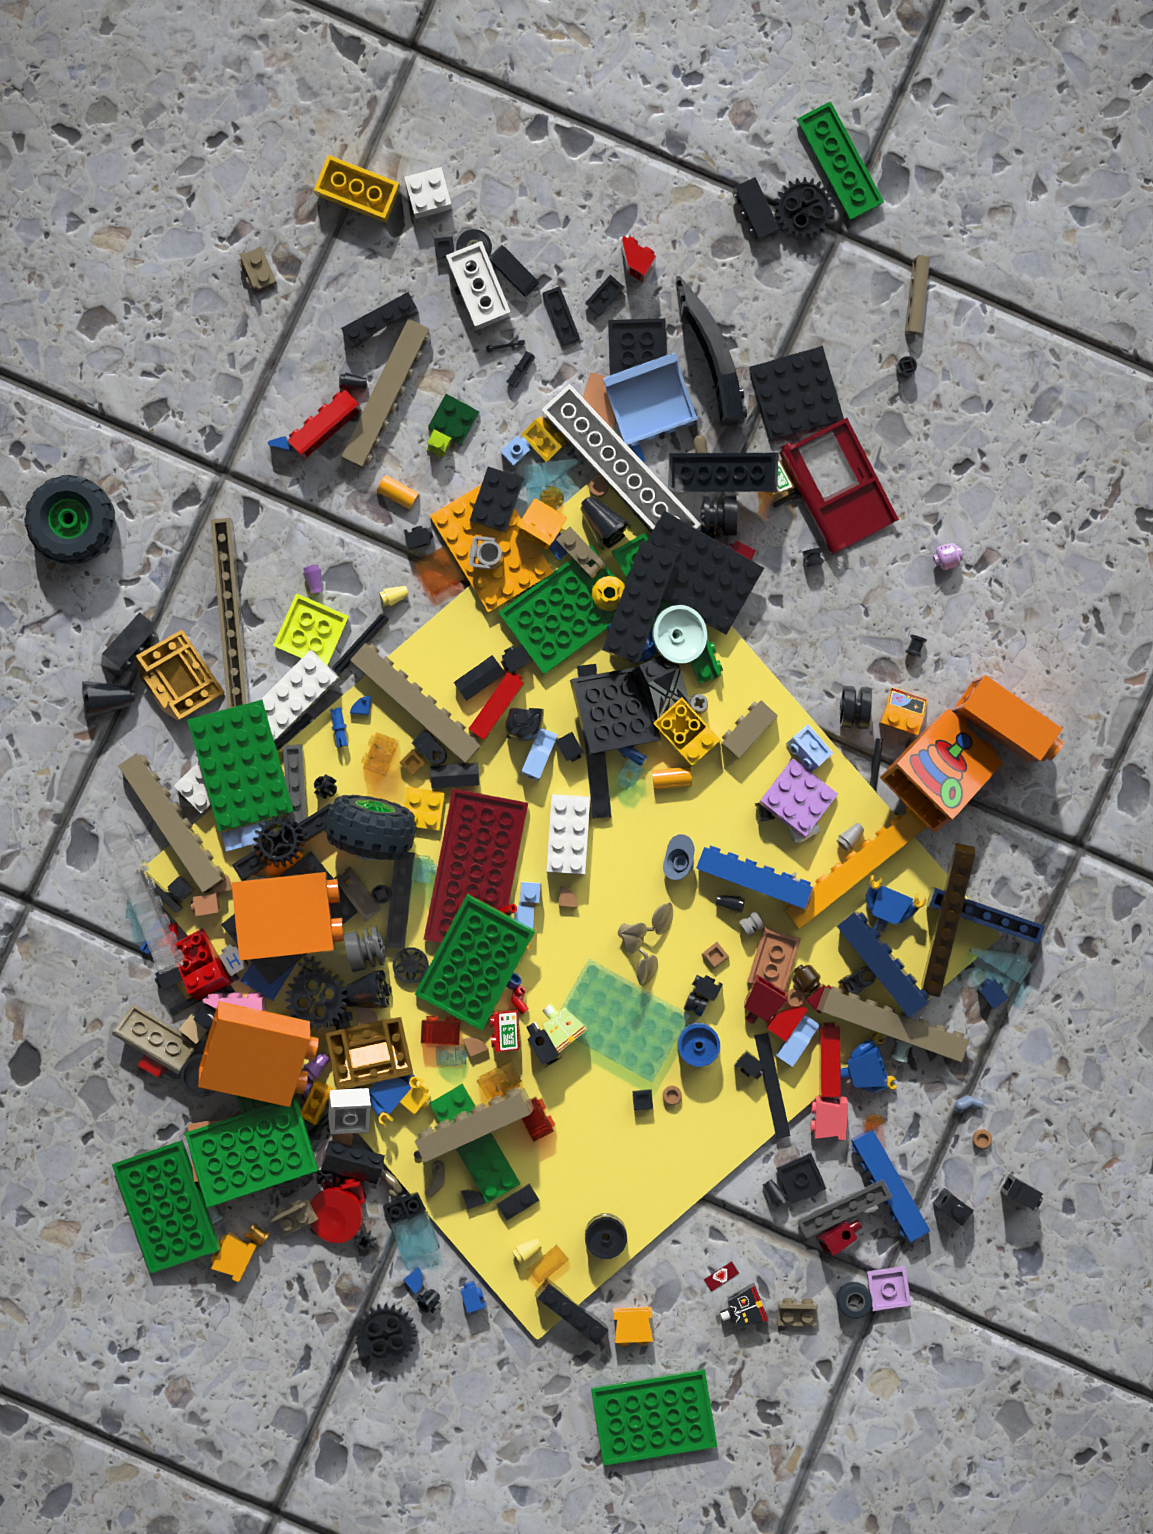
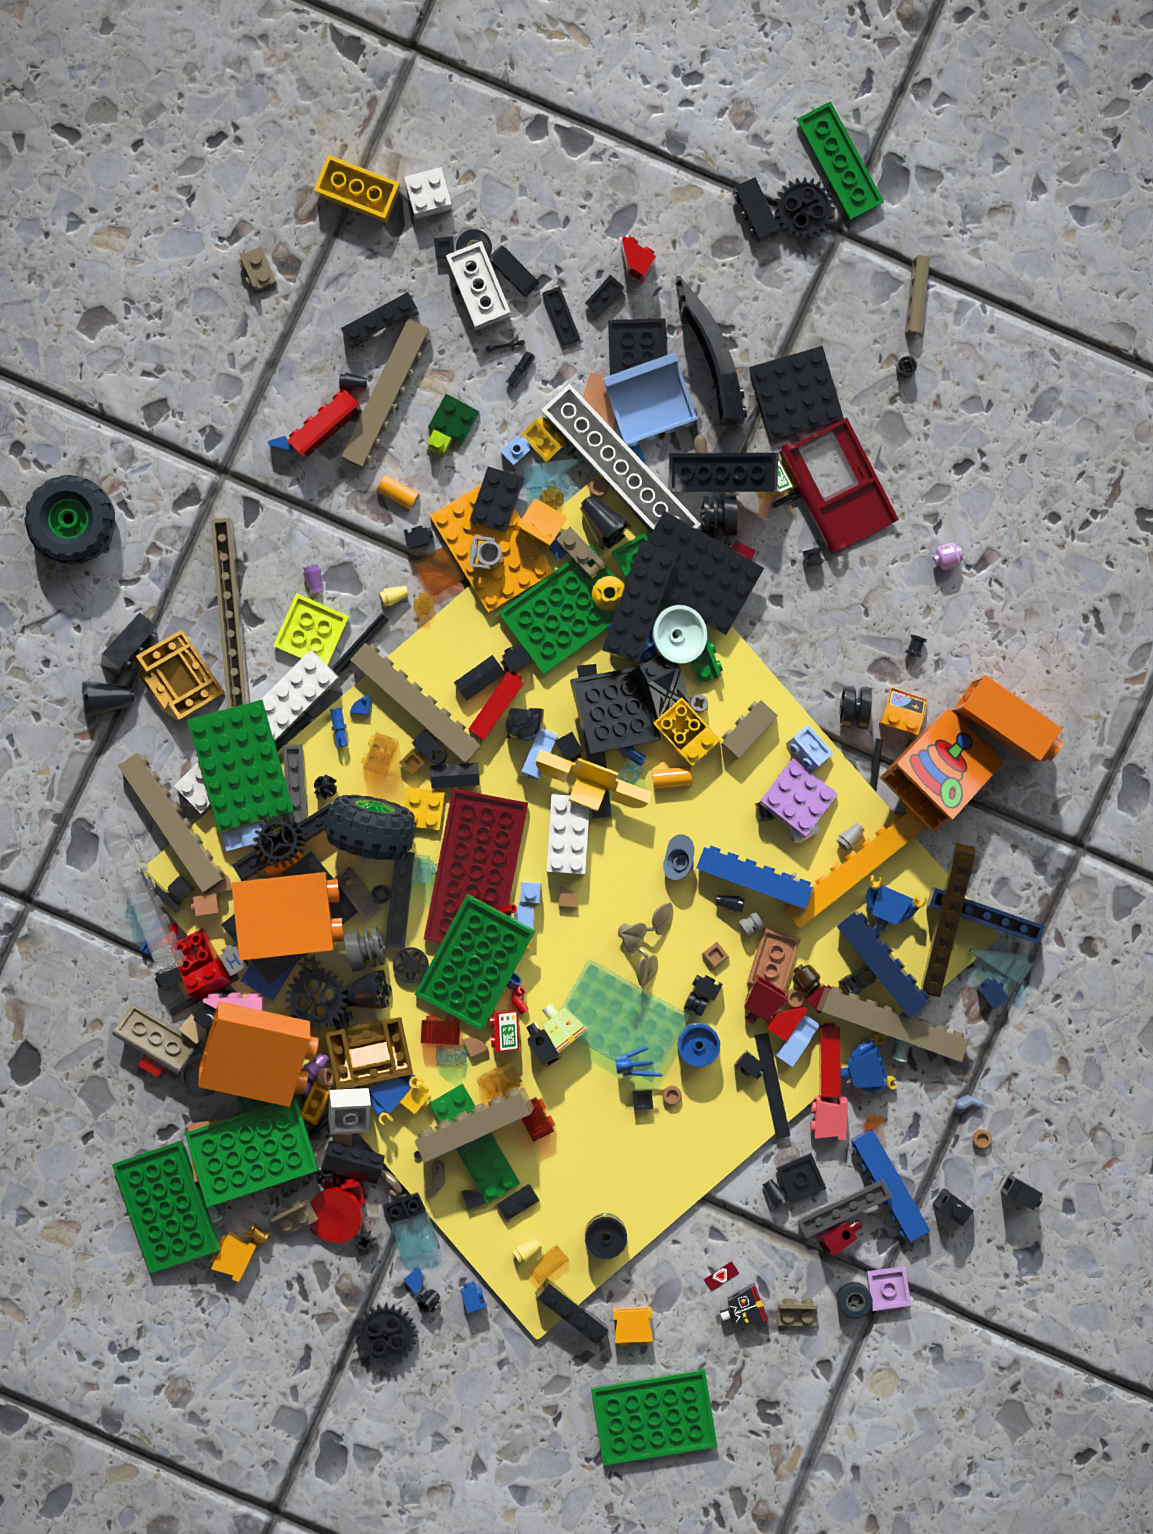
(325, 1077): none -> medium nougat tile
(423, 604): none -> clear yellow gear
(591, 782): none -> yellow piece
(624, 1064): none -> blue plant

